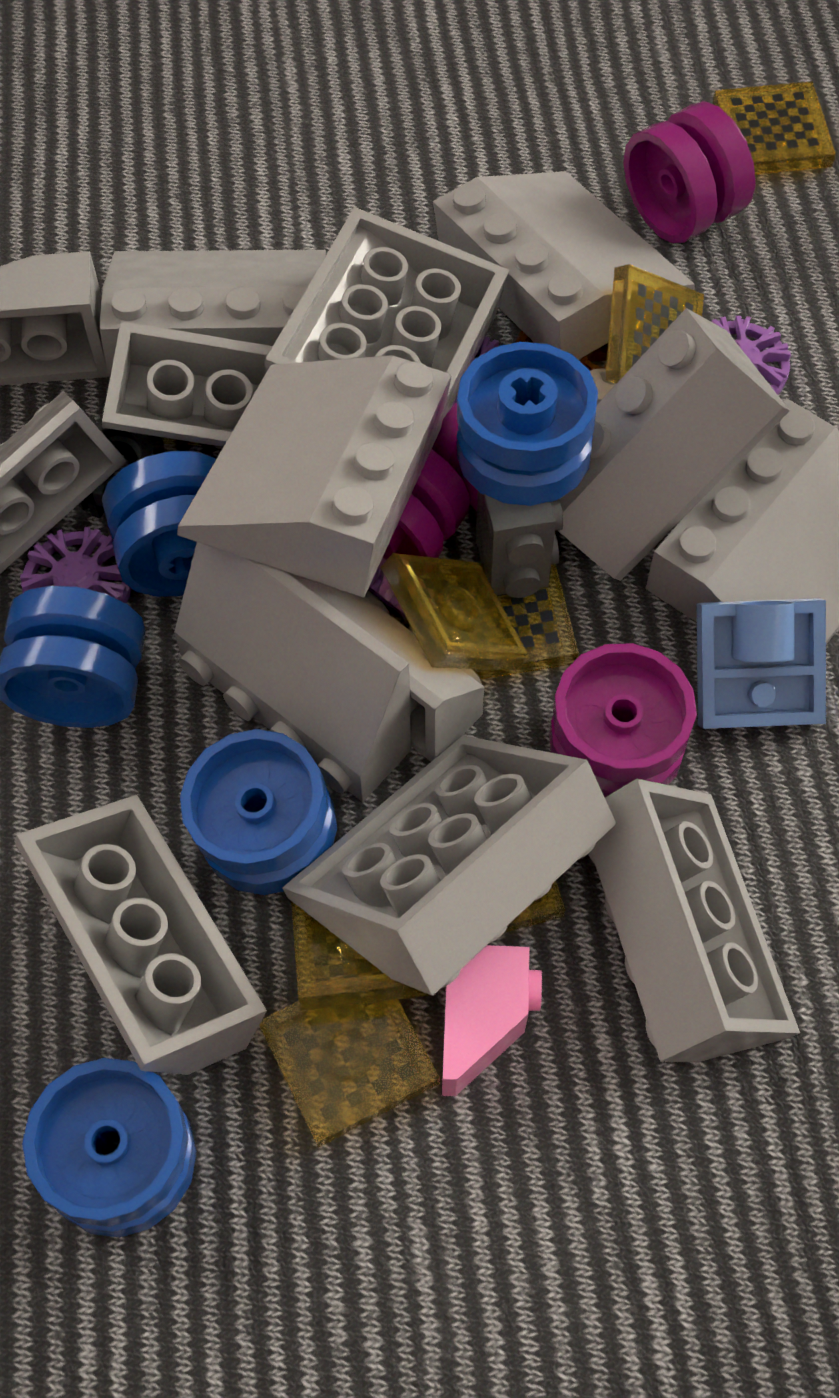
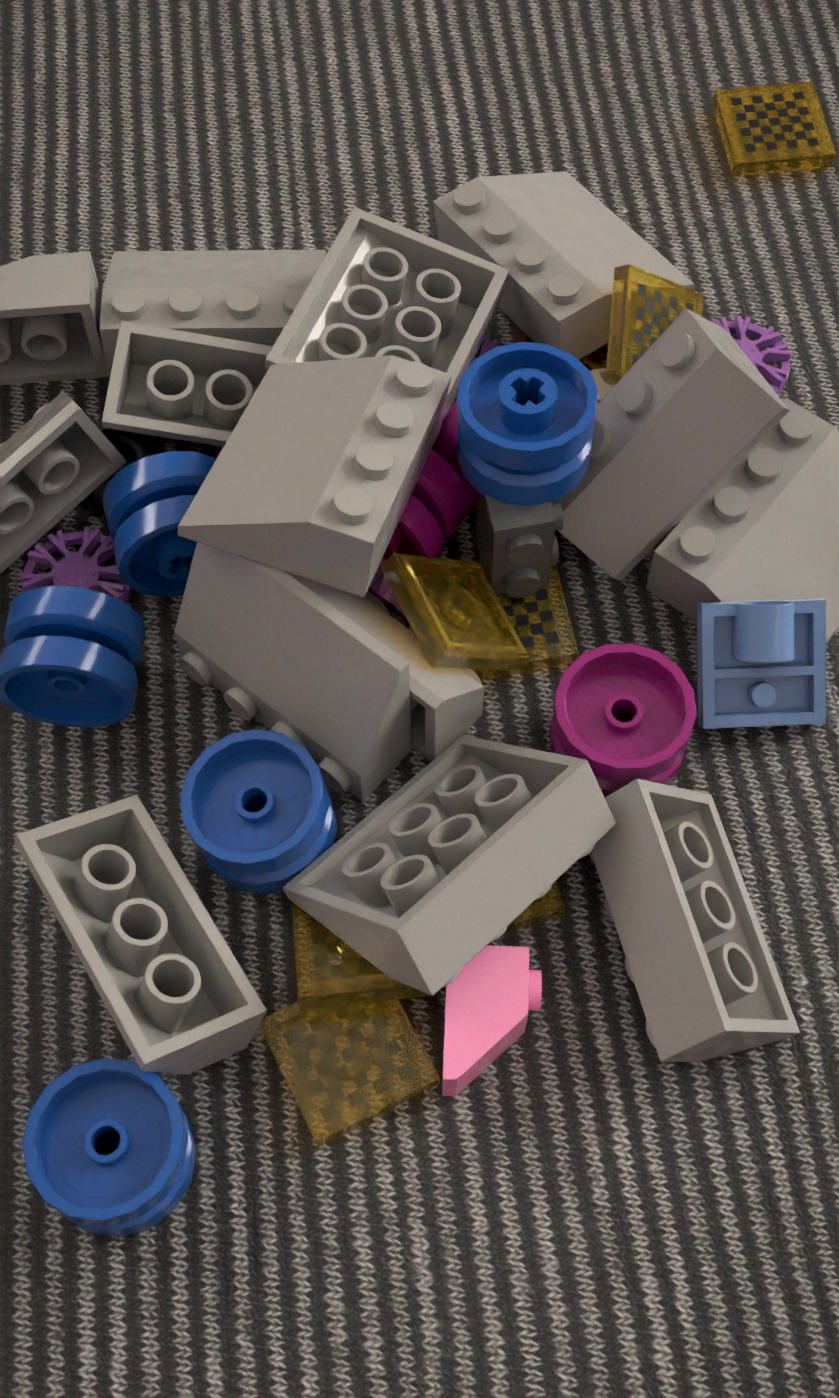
(689, 172): magenta wheel -> none

